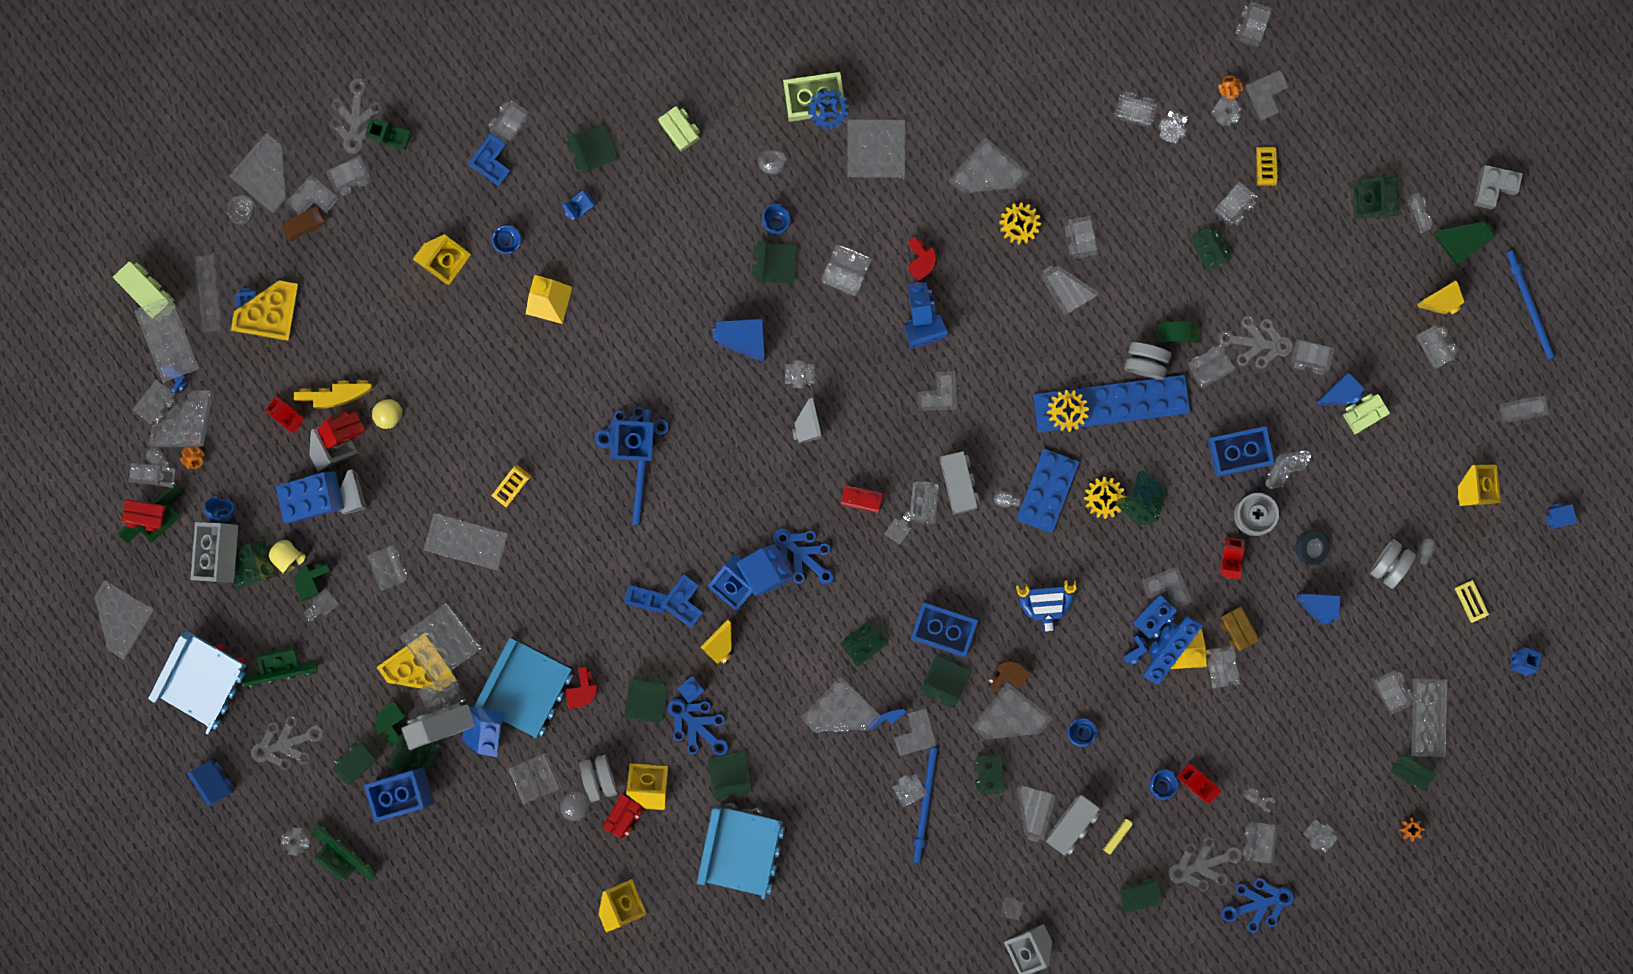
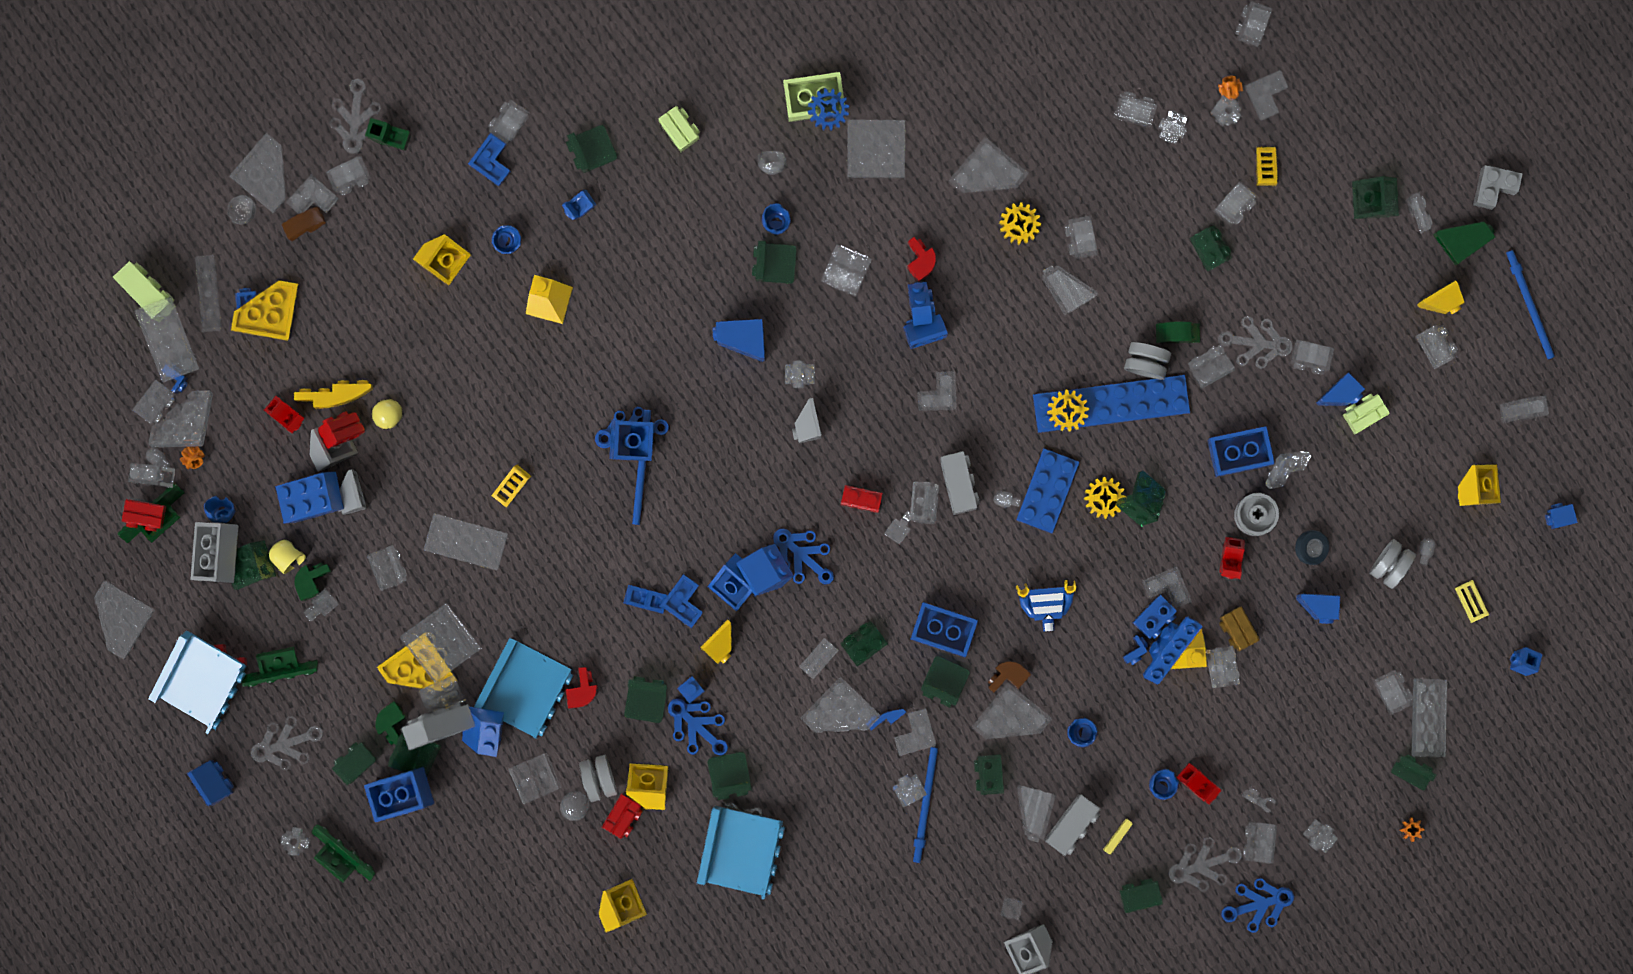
(818, 658): none -> clear hinge

